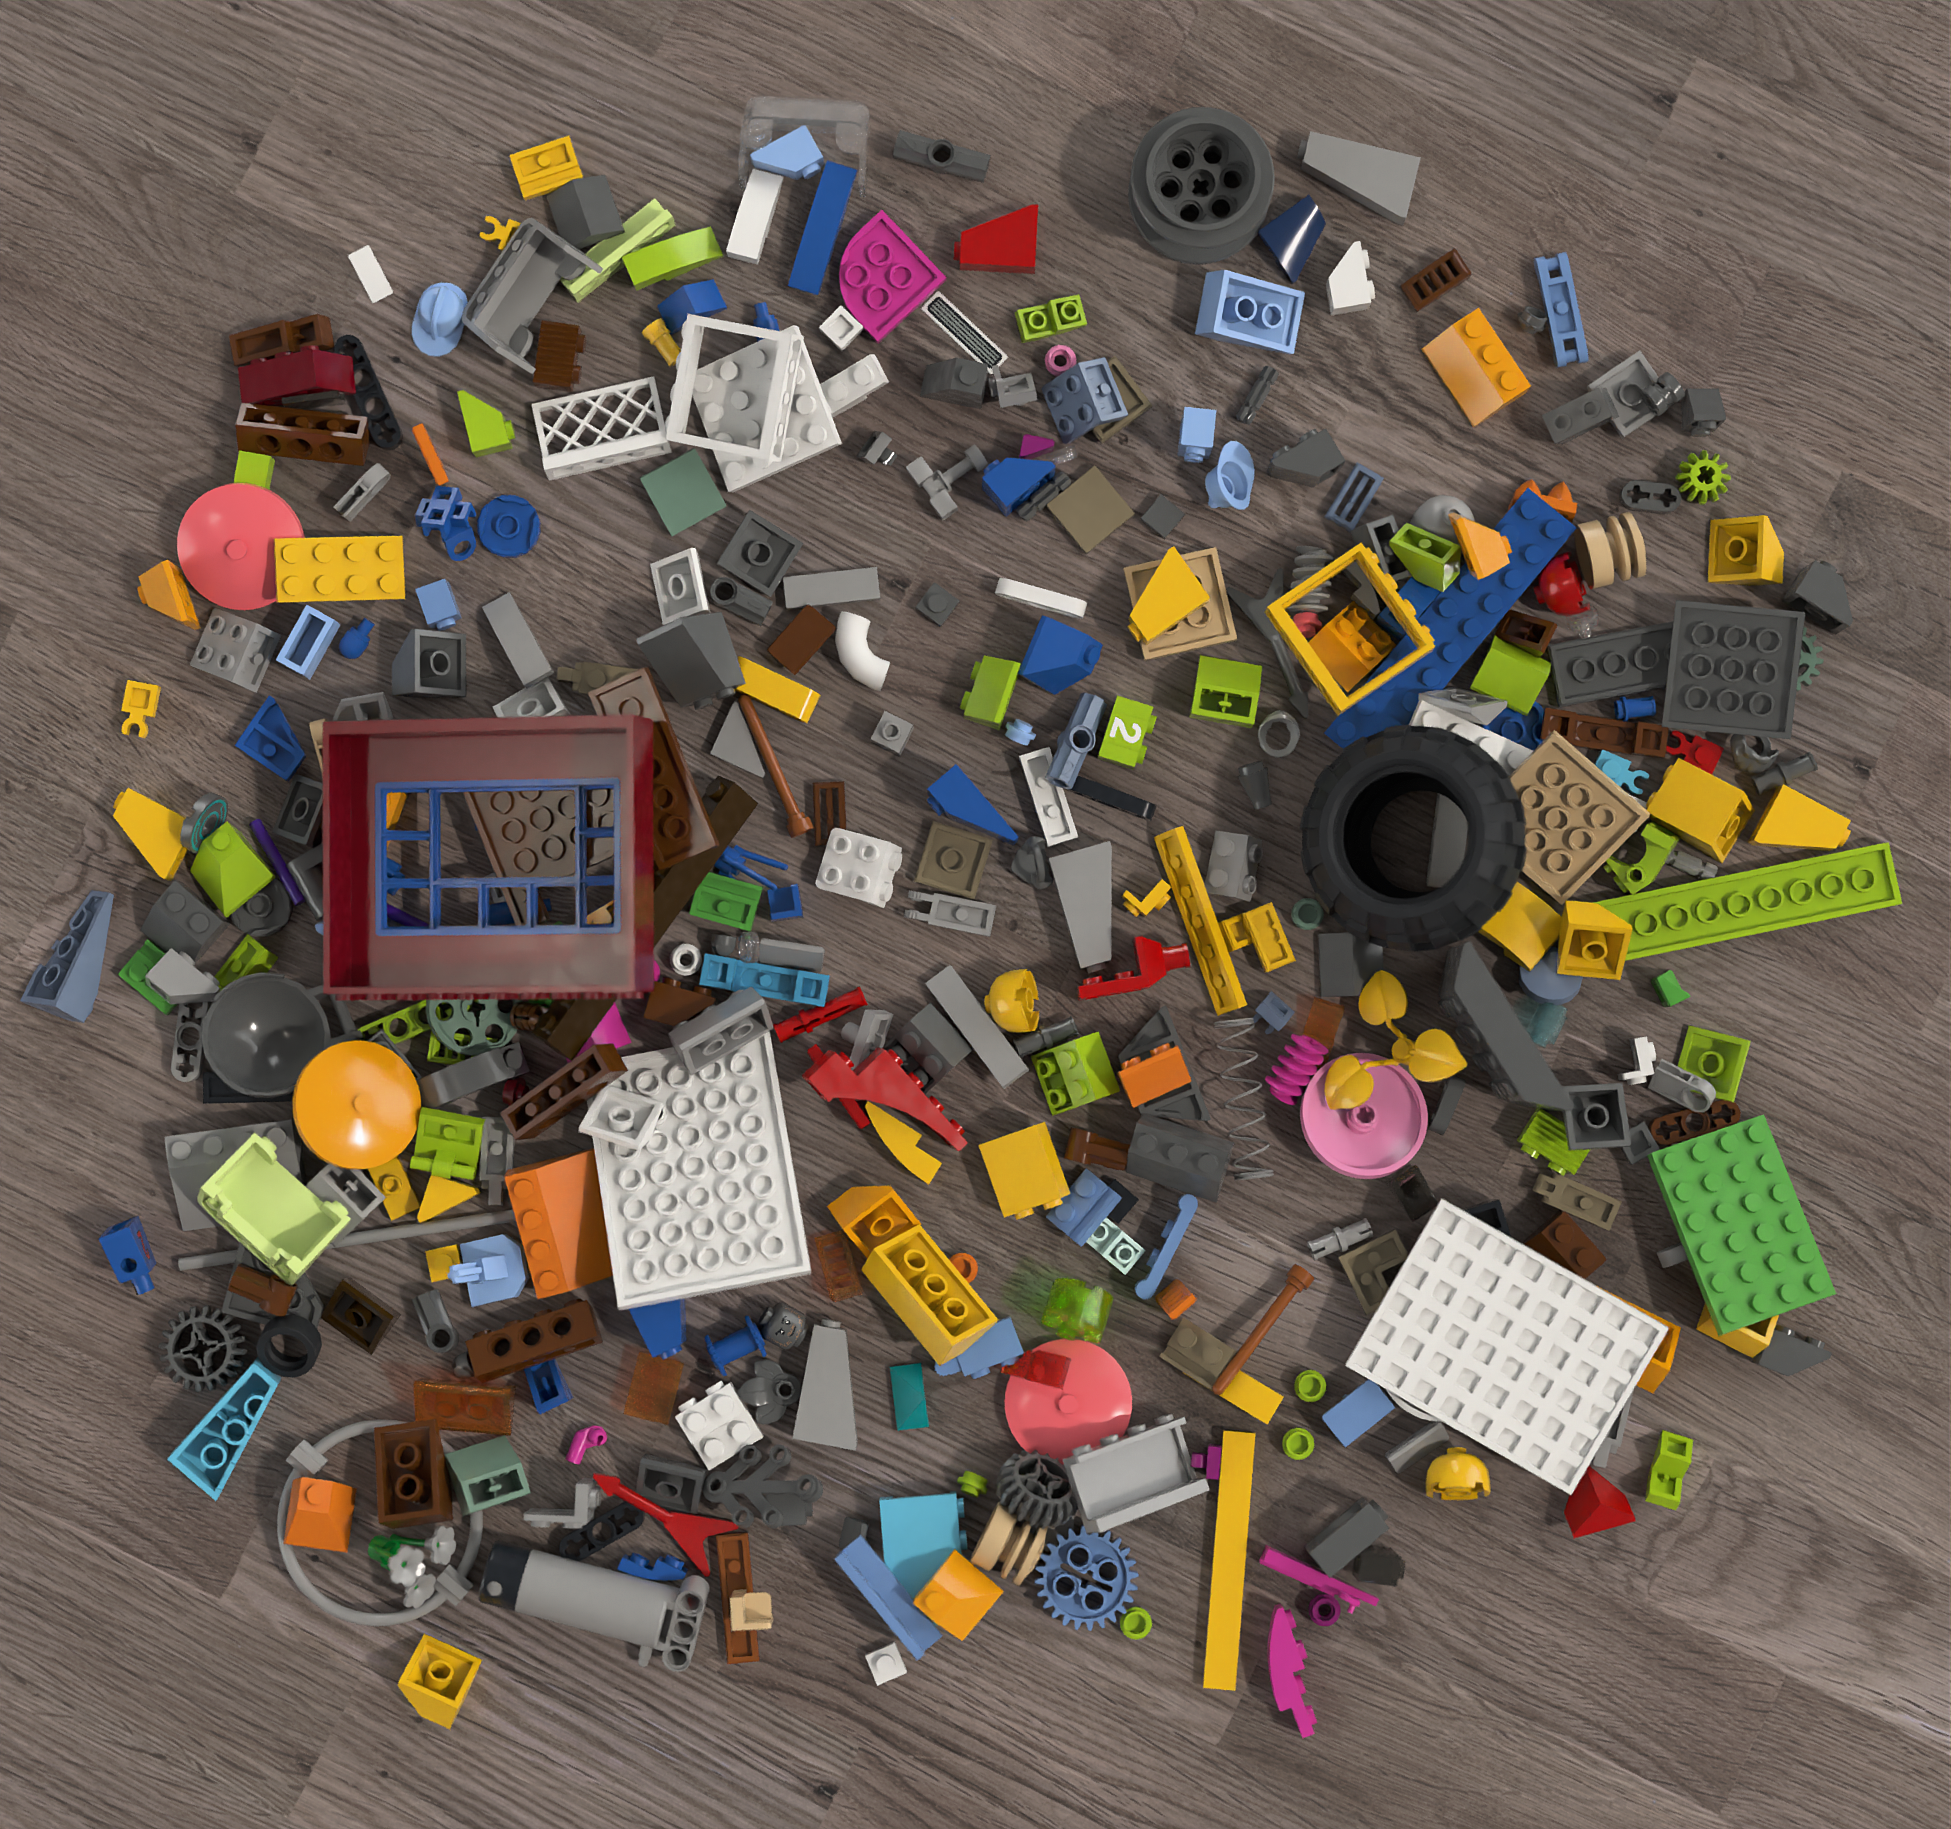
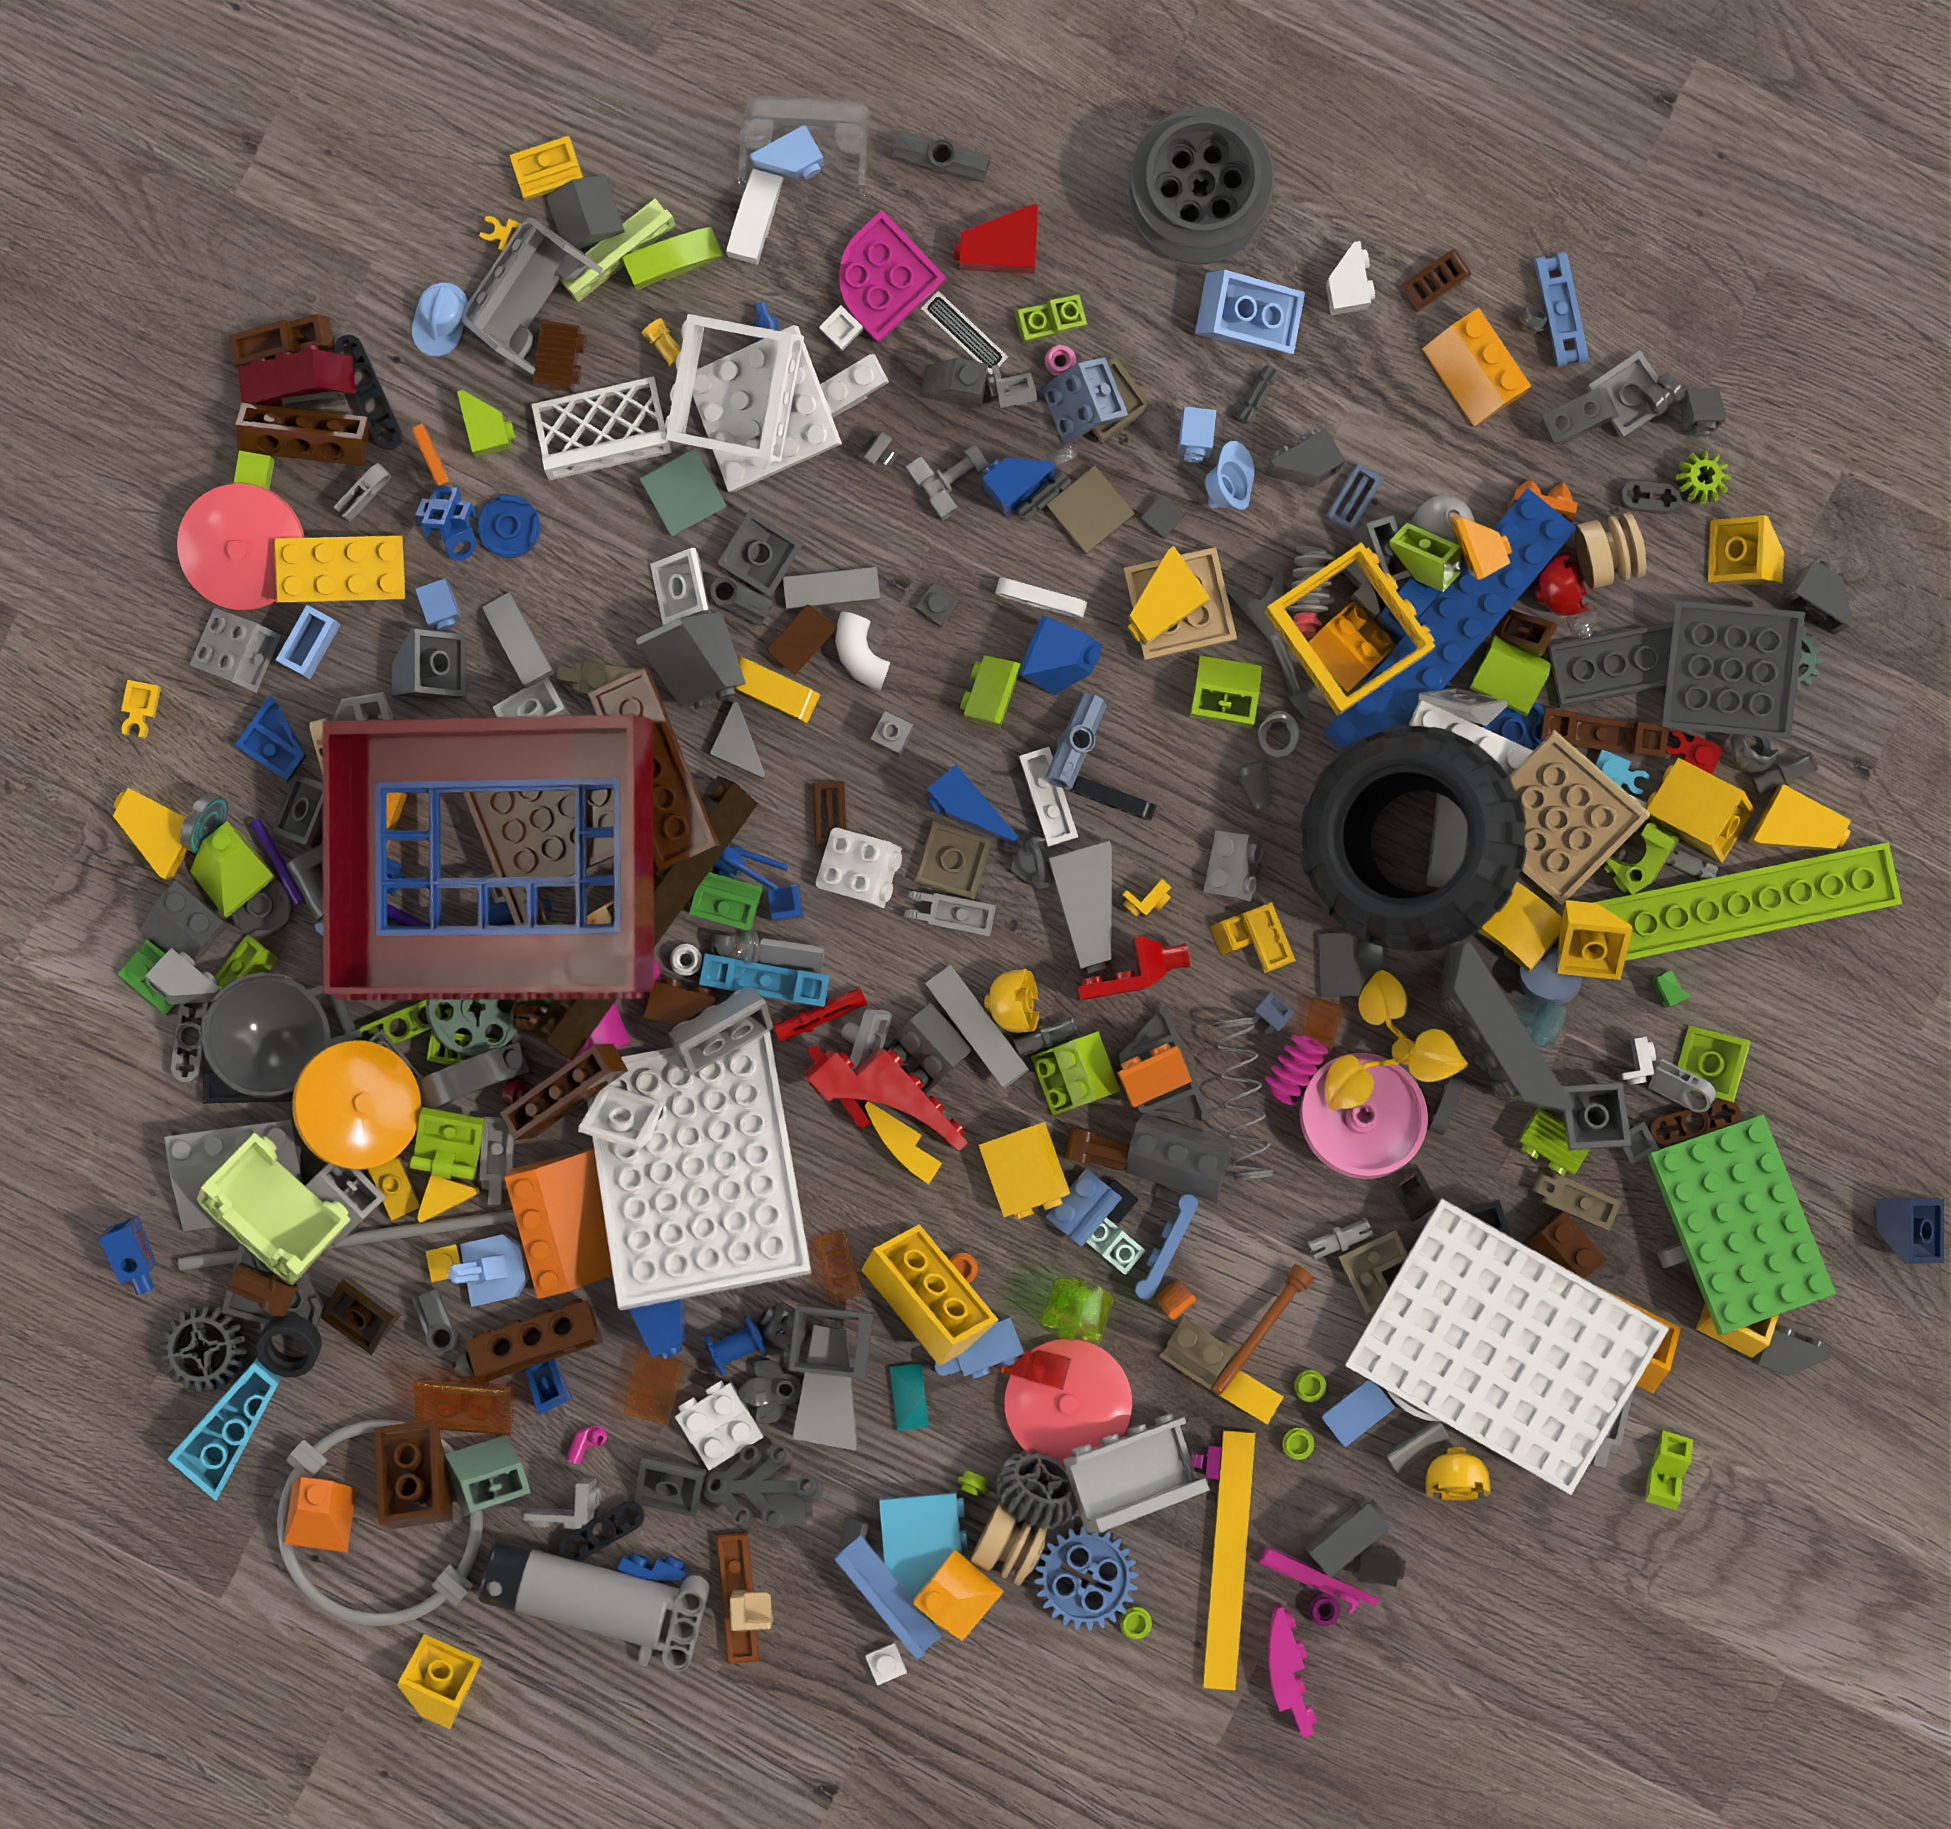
(73, 973): sand blue wedge -> none
(168, 594): light orange slope -> none
(356, 640): blue cylinder -> none
(370, 274): white sticker -> none
(407, 1564): light grey plant -> none
(686, 1528): red piece -> none
(695, 299): blue slope -> none
(792, 1351): none -> dark grey window
(797, 822): dark orange piece -> none
(822, 227): blue slope -> none
(872, 1215): light orange slope -> none
(1020, 732): light blue plate -> none
(1035, 446): magenta slope -> none
(1126, 733): lime brick -> none
(1200, 920): yellow plate -> none
(1294, 236): dark blue slope -> none
(1307, 914): sand green tile -> none
(1365, 173): light grey slope -> none
(1596, 1506): red slope -> none
(1634, 707): blue pin -> none
(1912, 1228): none -> dark blue slope

